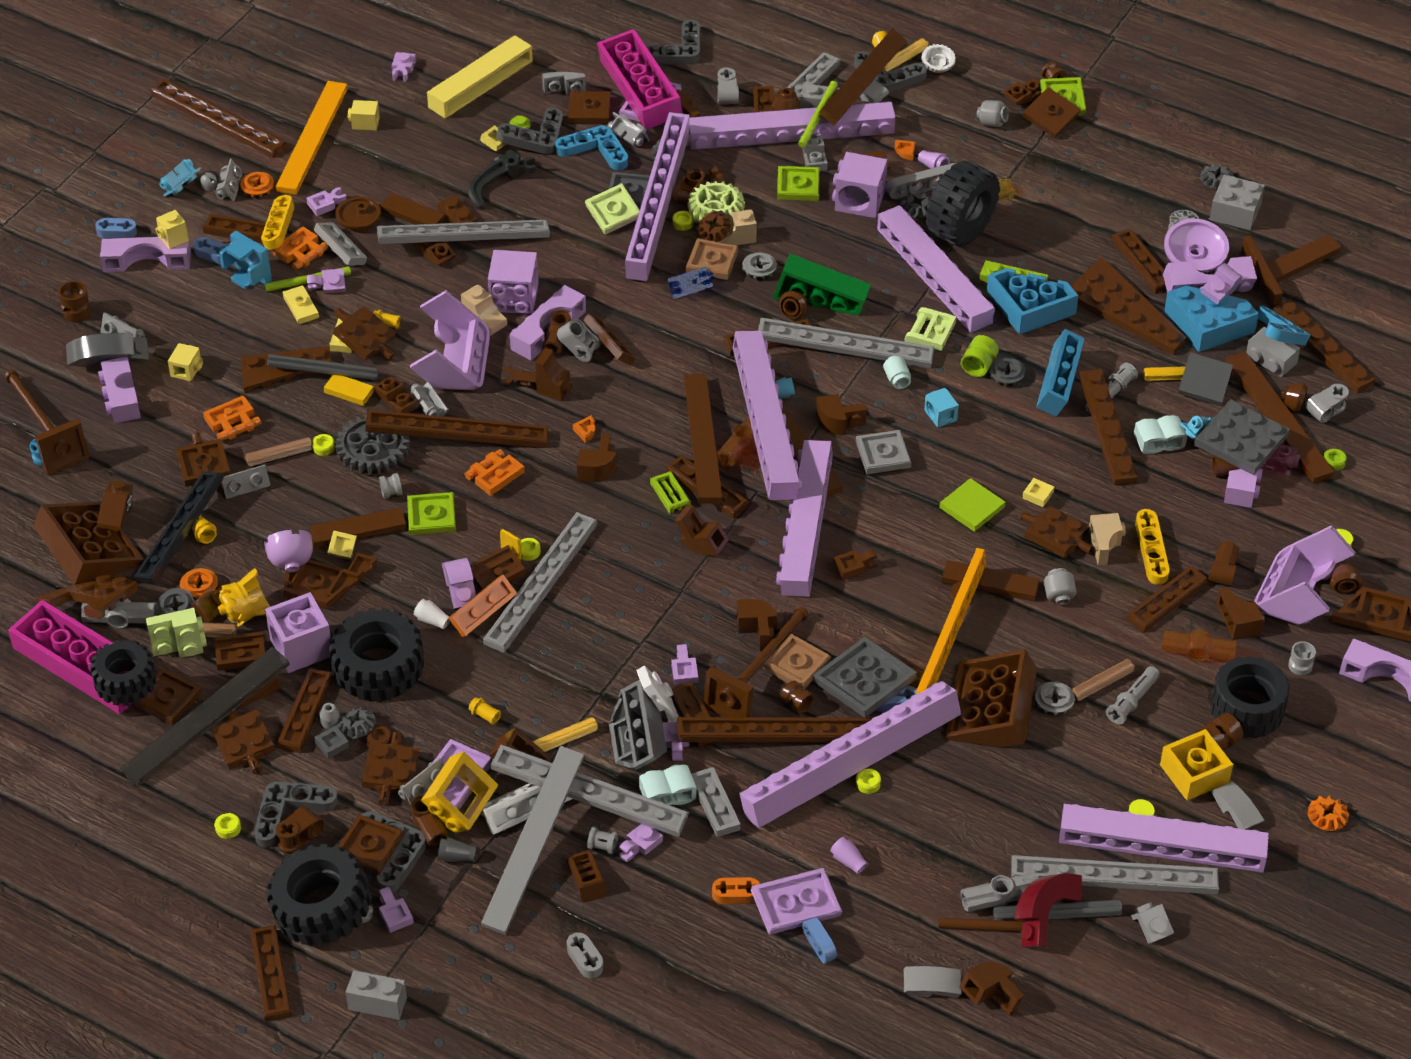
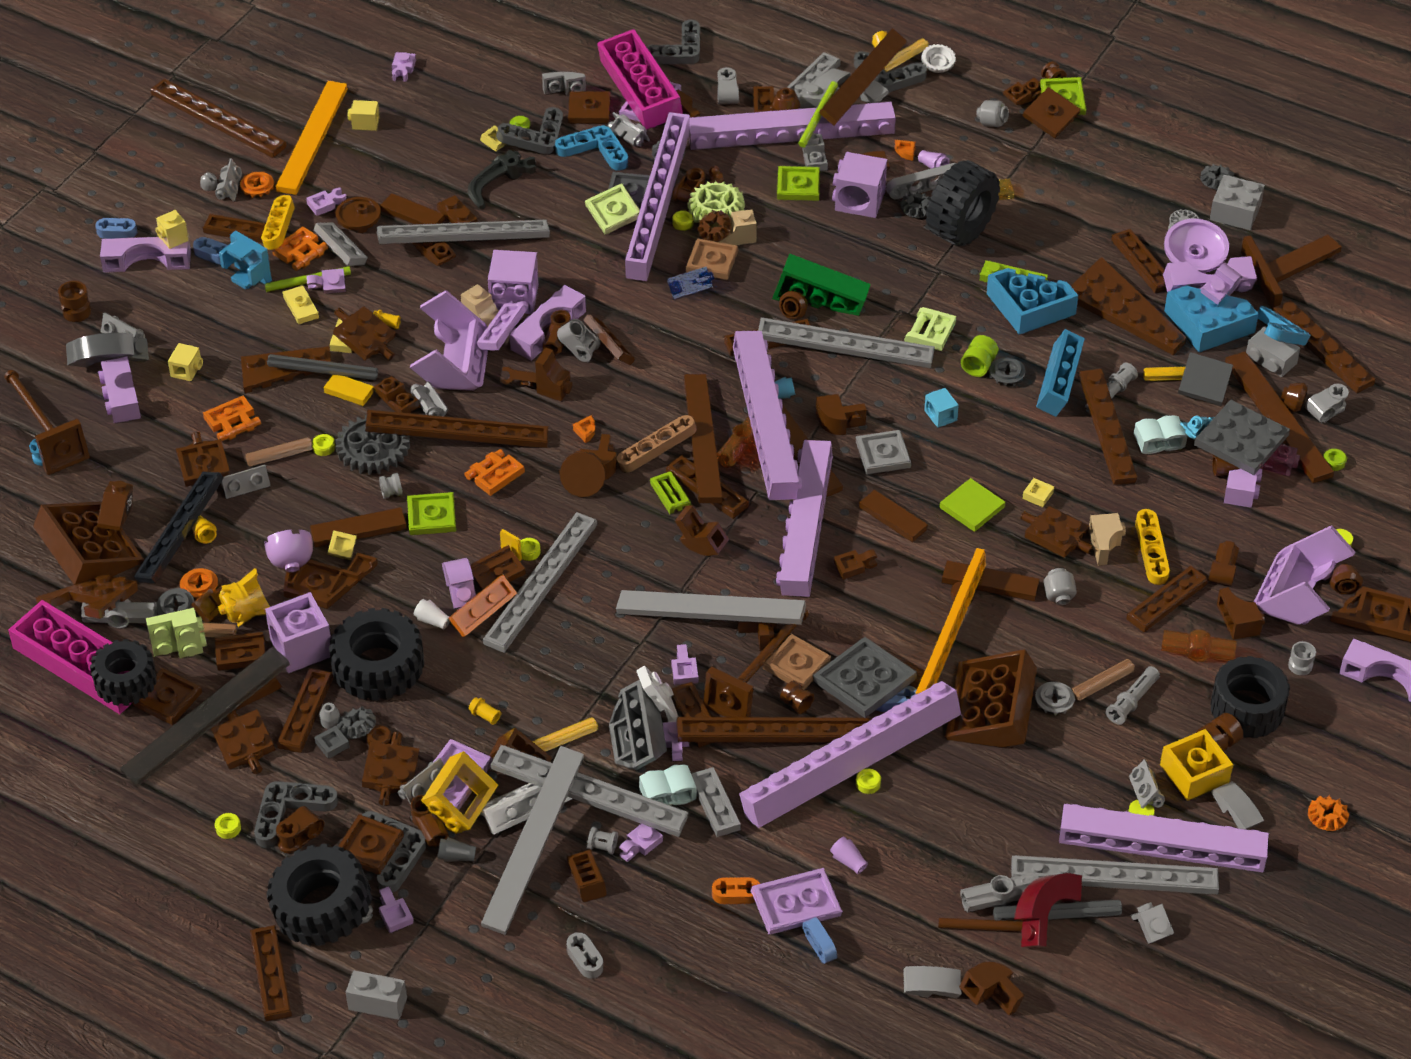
(173, 183): medium azure hinge -> none
(479, 76): light yellow brick -> none
(501, 326): none -> lavender plate
(582, 473): none -> reddish brown tile
(628, 459): none -> medium nougat beam
(711, 607): none -> light grey tile
(765, 260): light grey gear -> none
(832, 75): none -> light grey slope
(893, 515): none -> reddish brown tile
(897, 372): light aqua brick -> none
(936, 269): lavender brick -> none
(1146, 786): none -> light grey hinge

